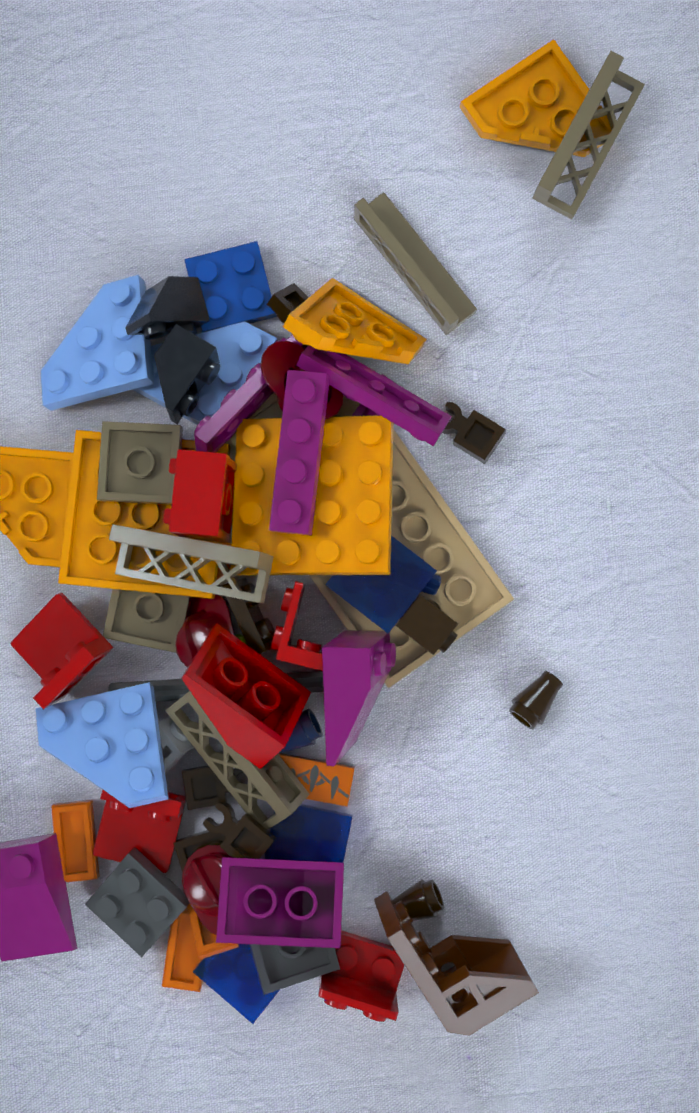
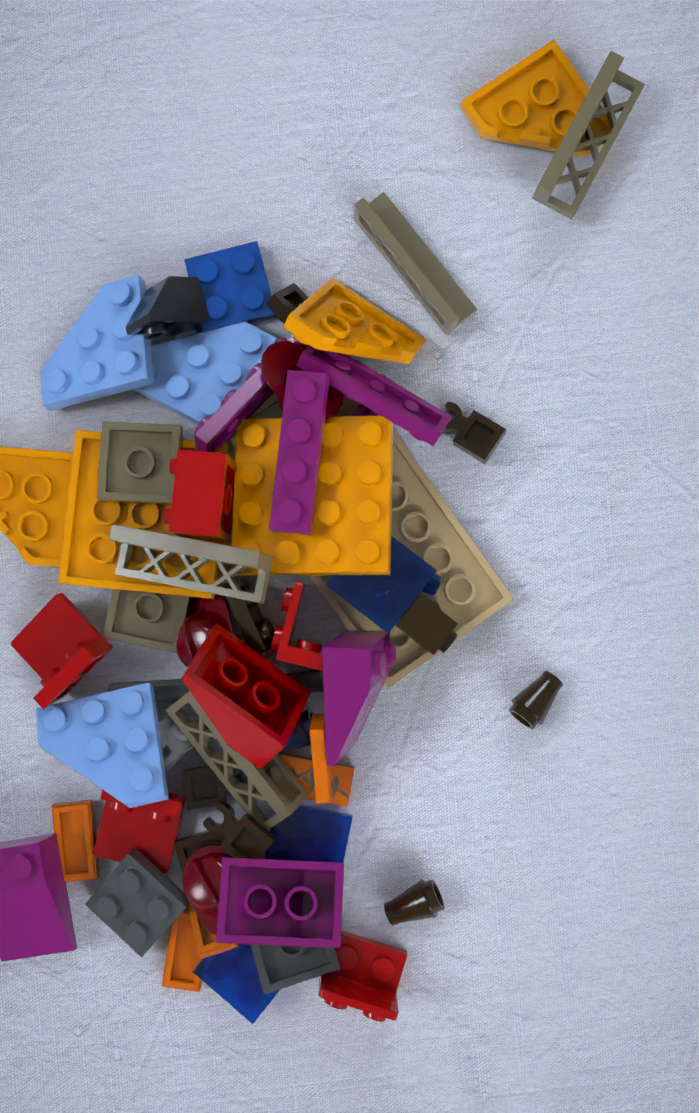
(183, 369): black slope -> none
(322, 774): none -> orange tile
(475, 991): reddish brown bracket -> none

